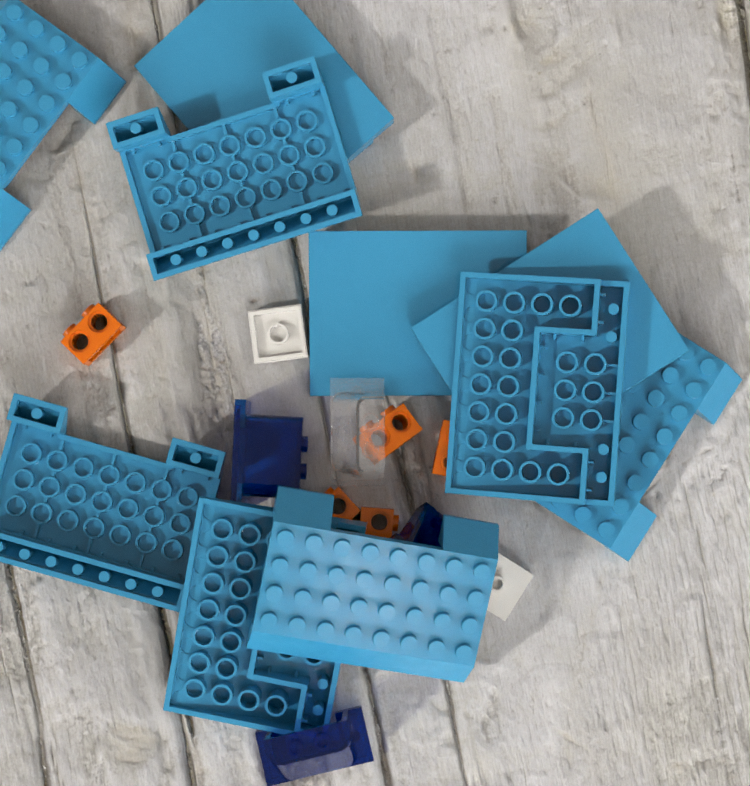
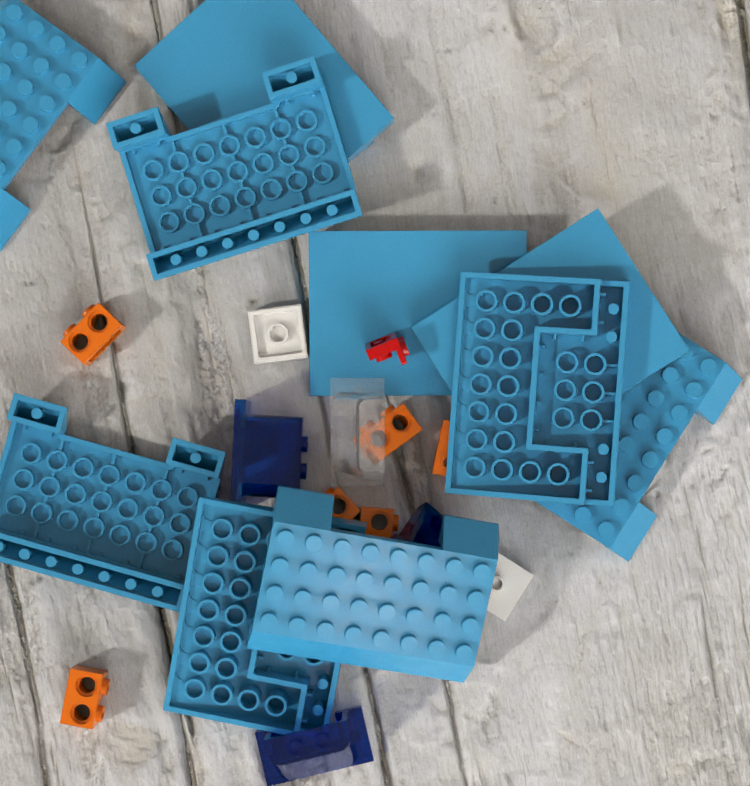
(78, 694): none -> orange brick
(382, 347): none -> red bracket

